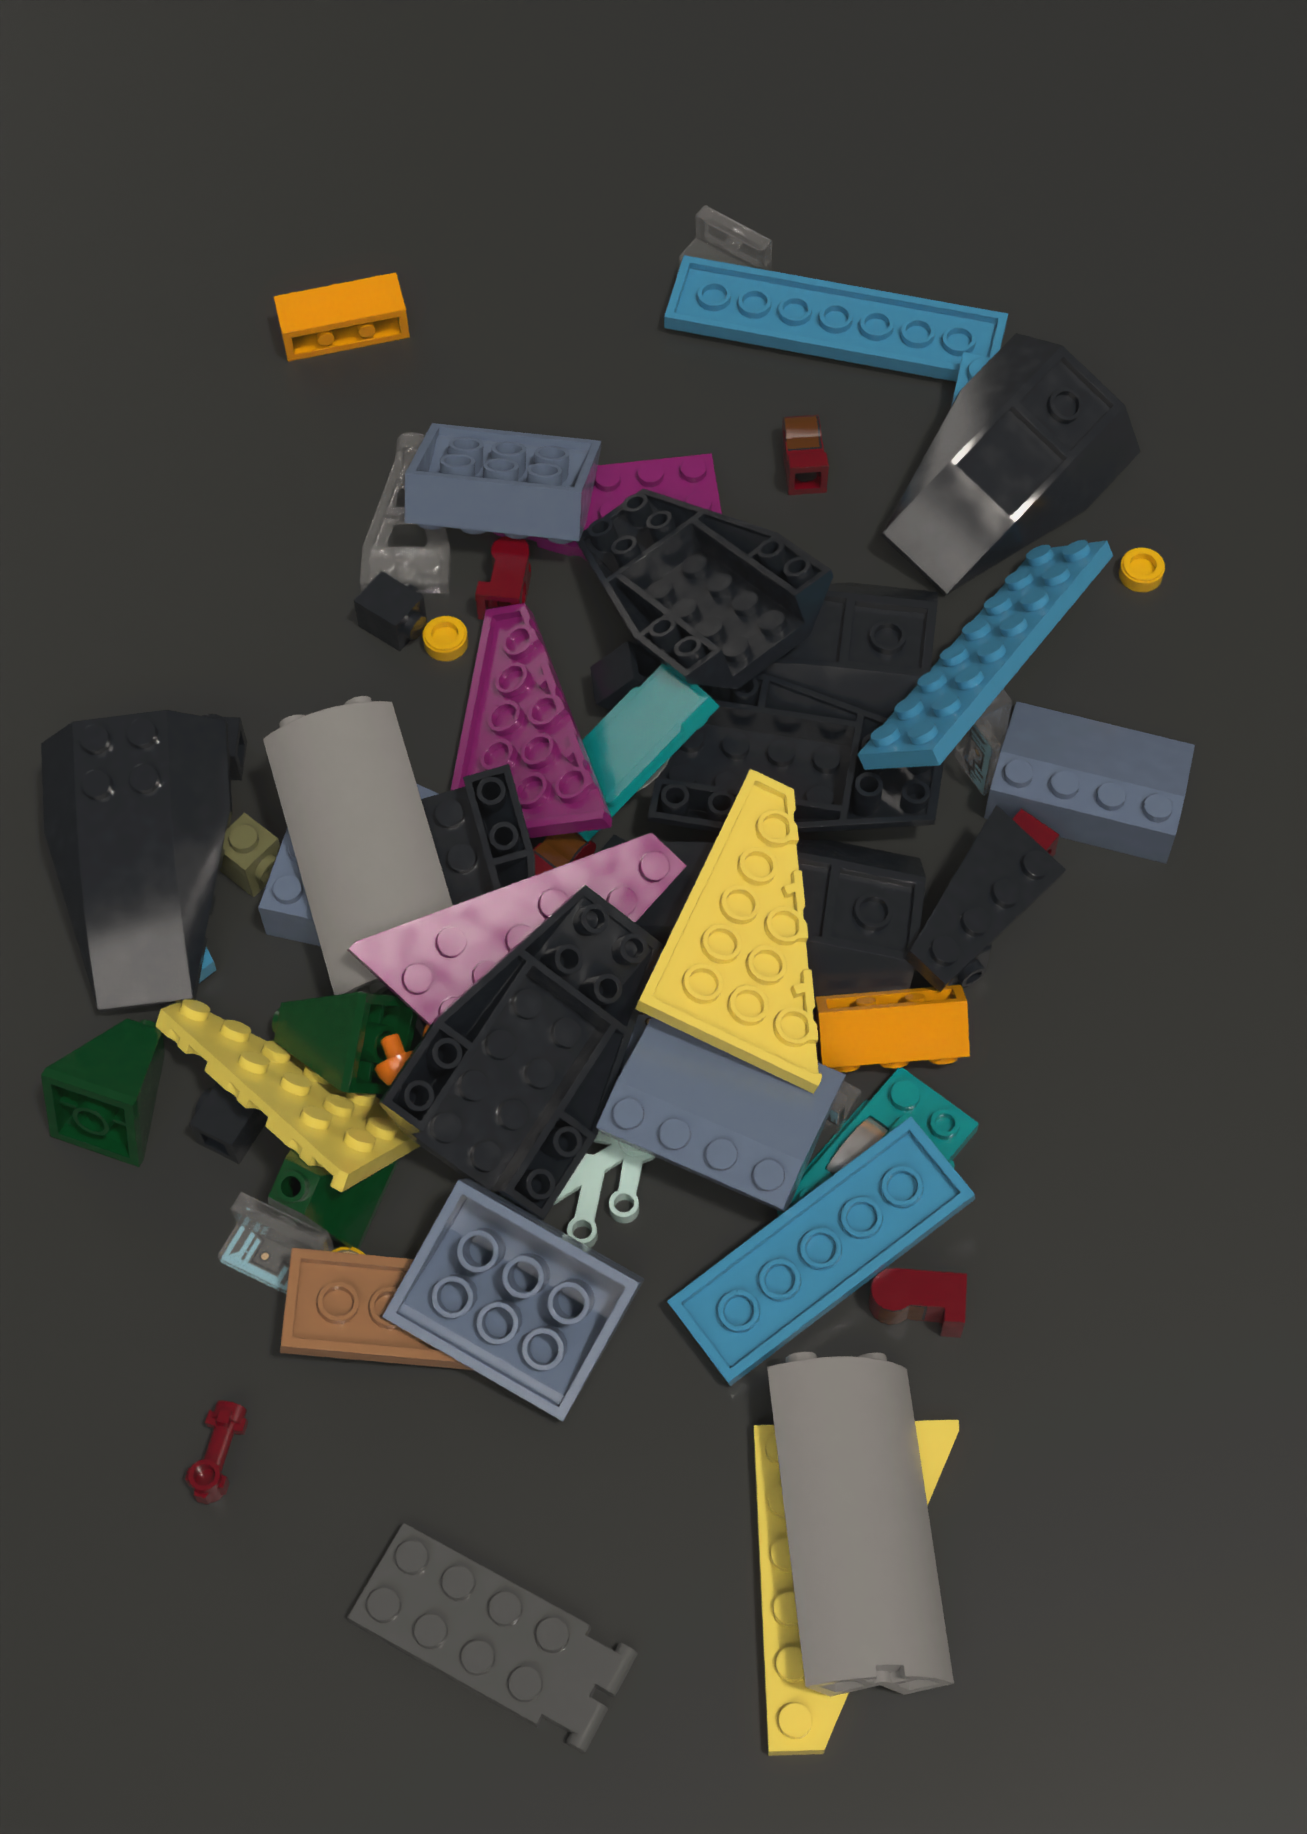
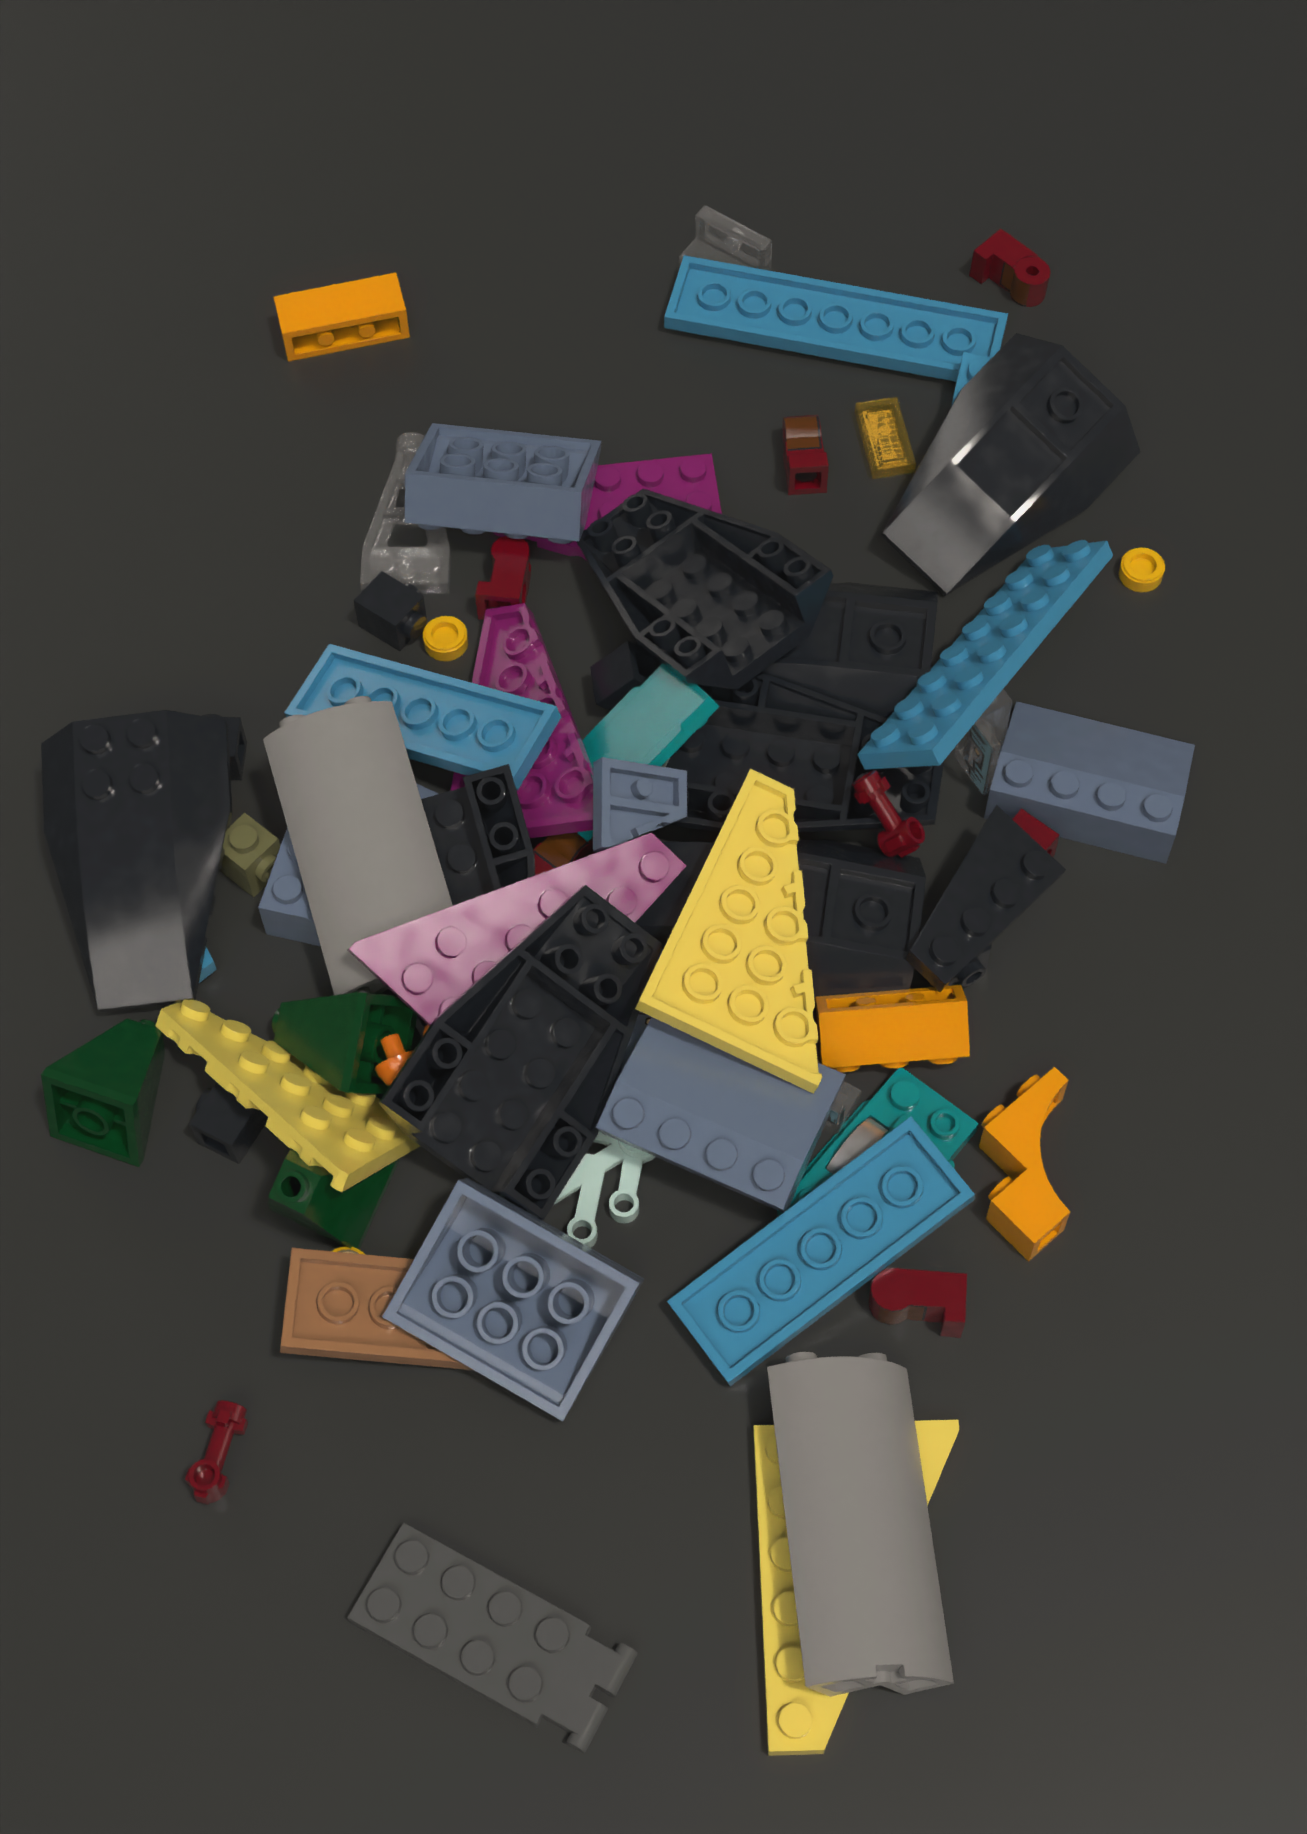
(264, 1241): clear panel -> none
(439, 716): none -> dark azure plate
(634, 800): none -> sand blue wing
(885, 438): none -> clear yellow tile
(899, 836): none -> dark red bar
(1012, 268): none -> dark red leg
(1024, 1202): none -> light orange arch

